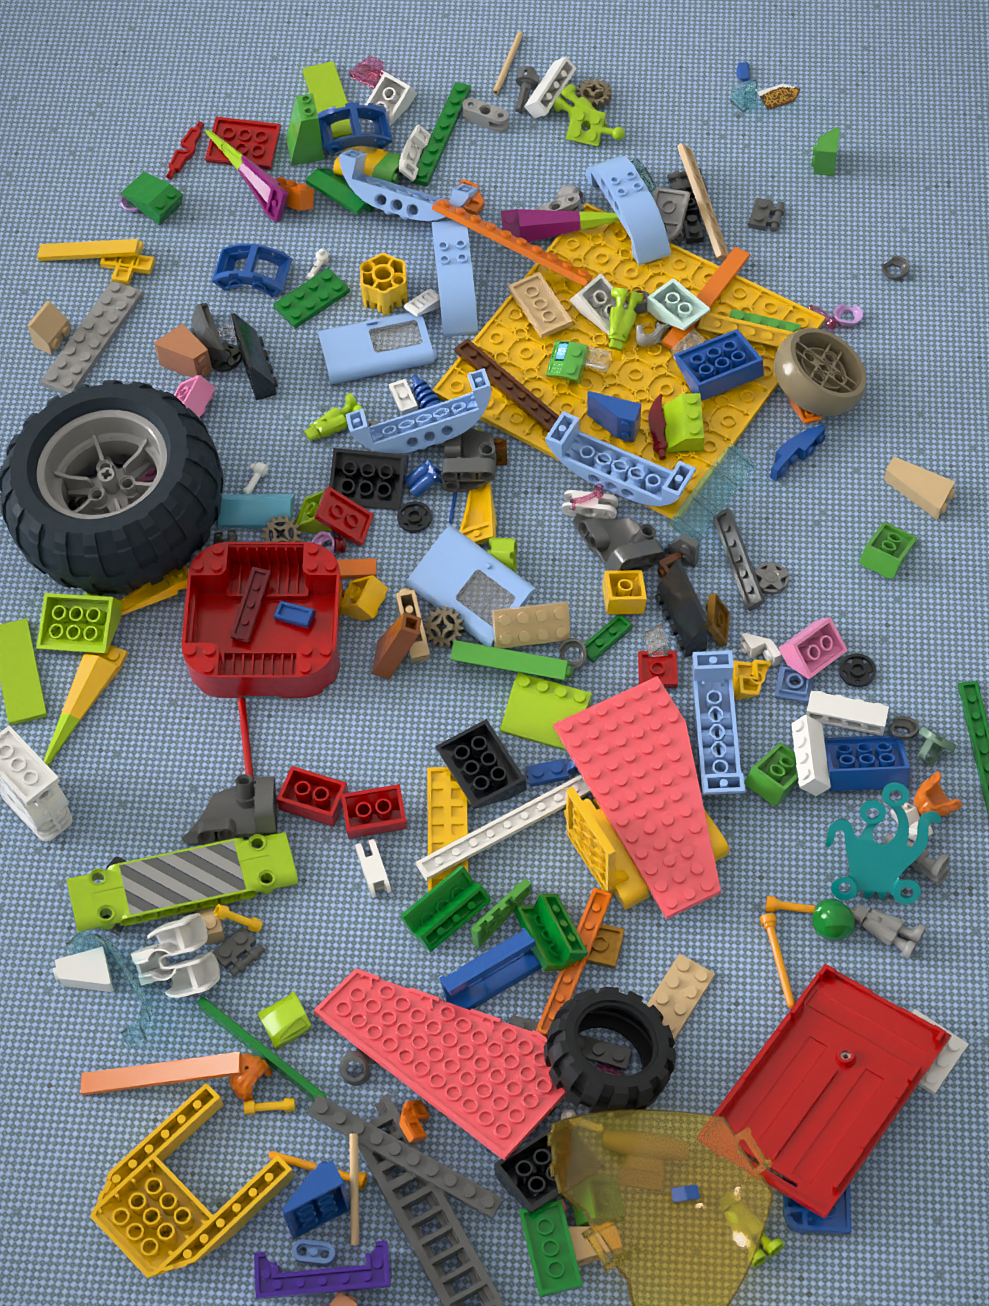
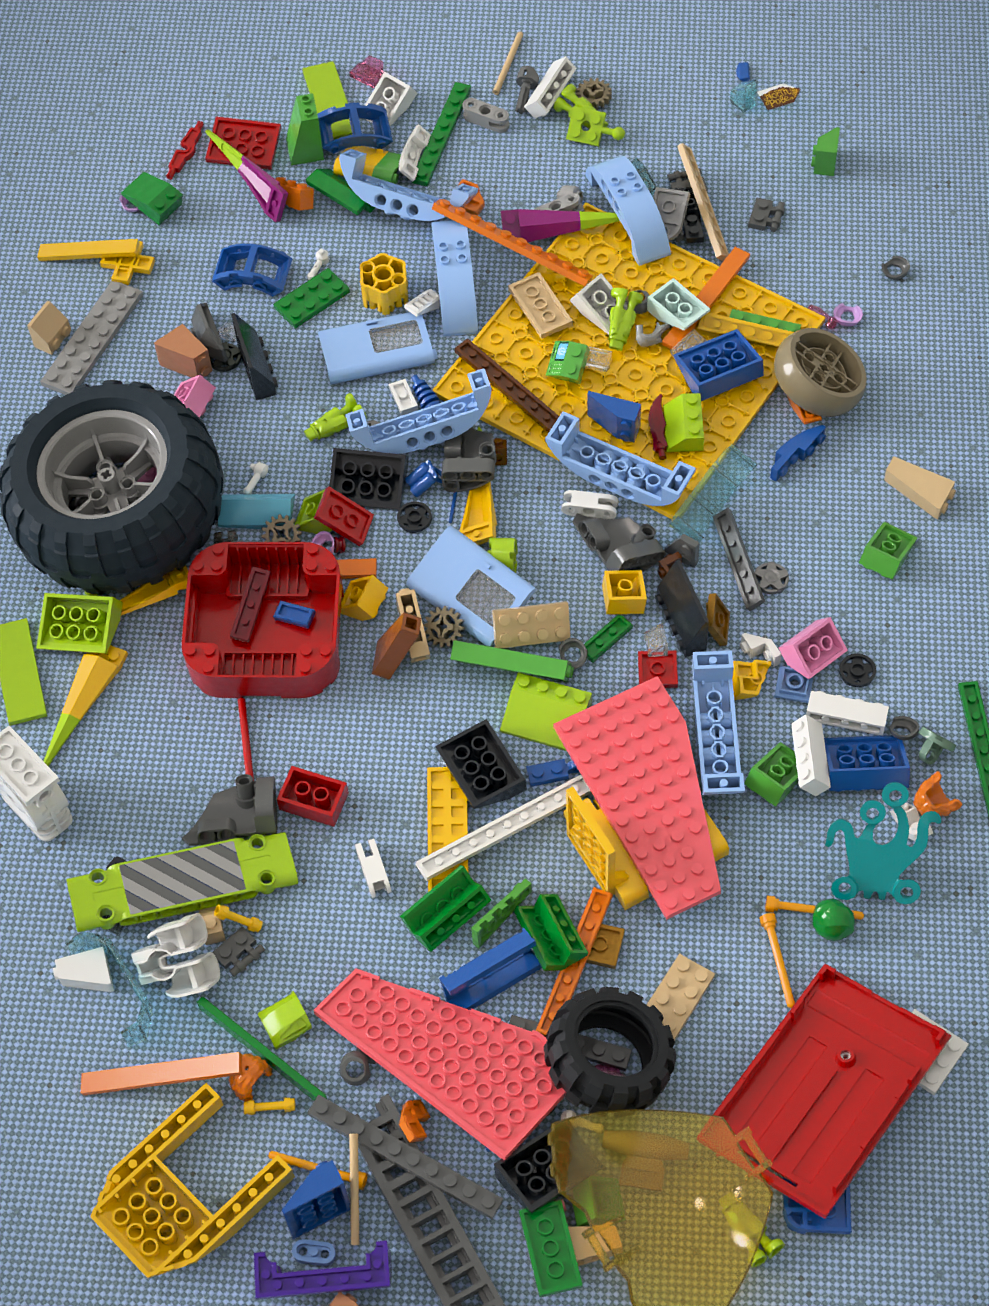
(374, 811): red slope -> none
(598, 493): clear pink piece -> none
(685, 1194): blue piece -> none
(887, 927): light grey piece -> none
(936, 869): light grey piece -> none

